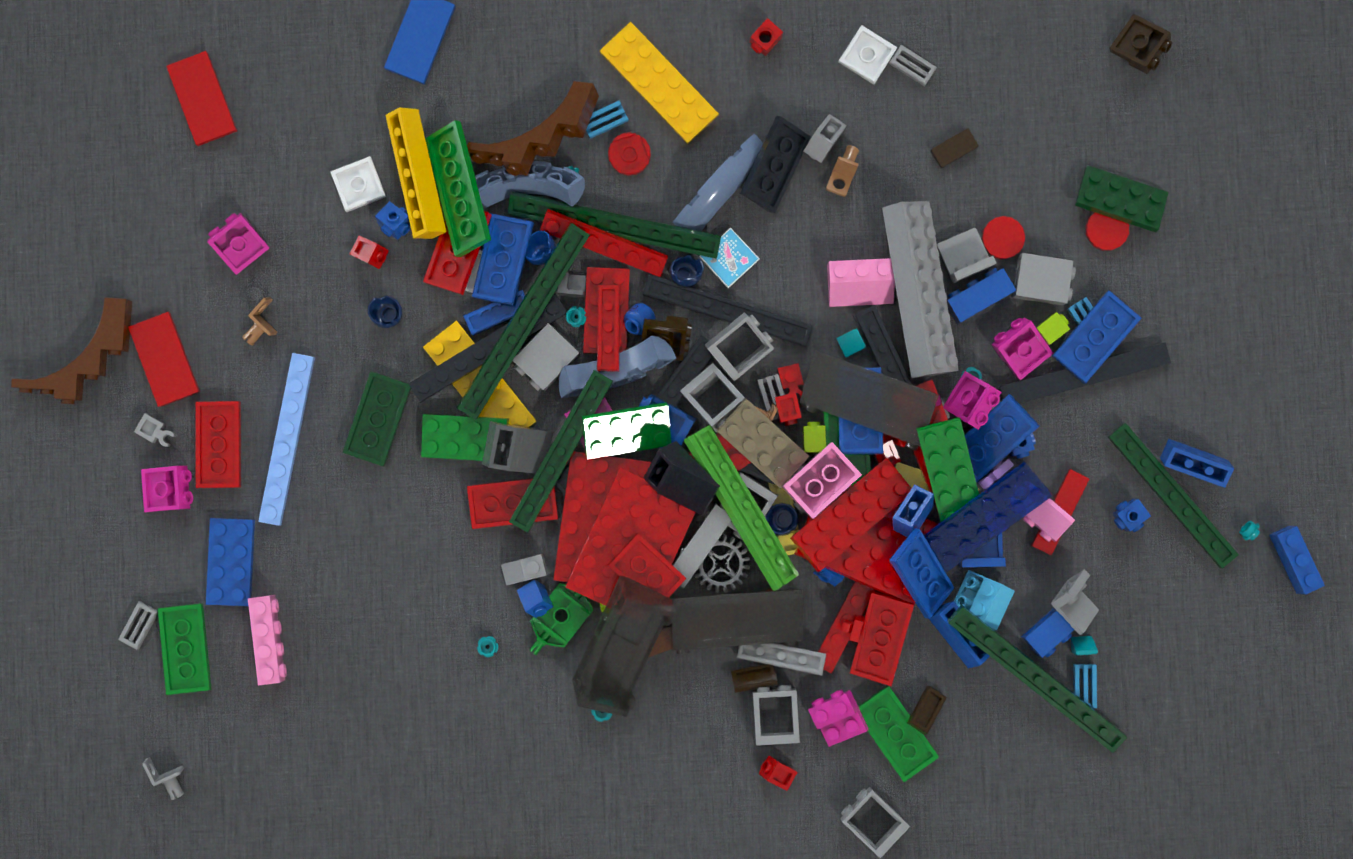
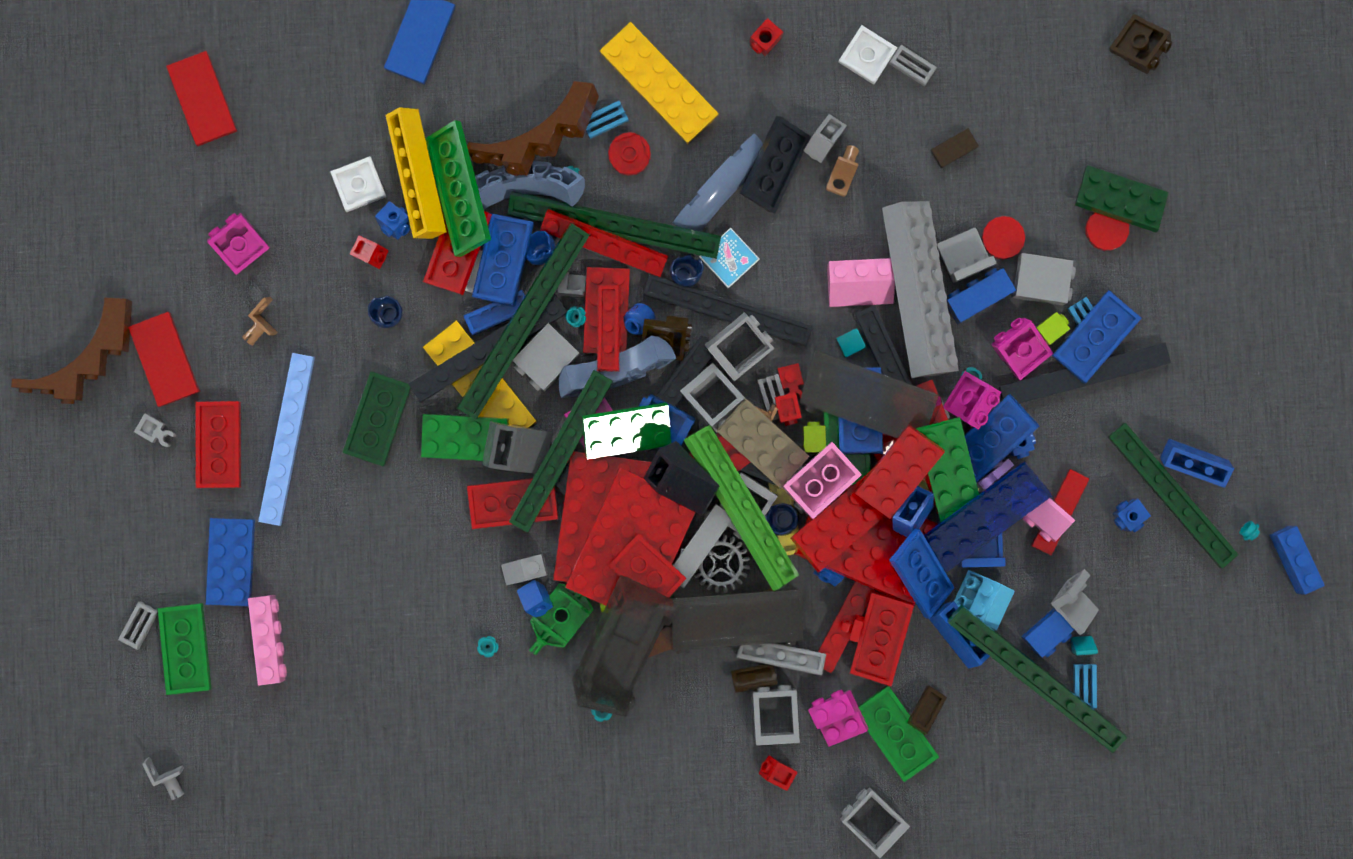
(166, 488): dark pink plate -> none
(899, 471): none -> red plate

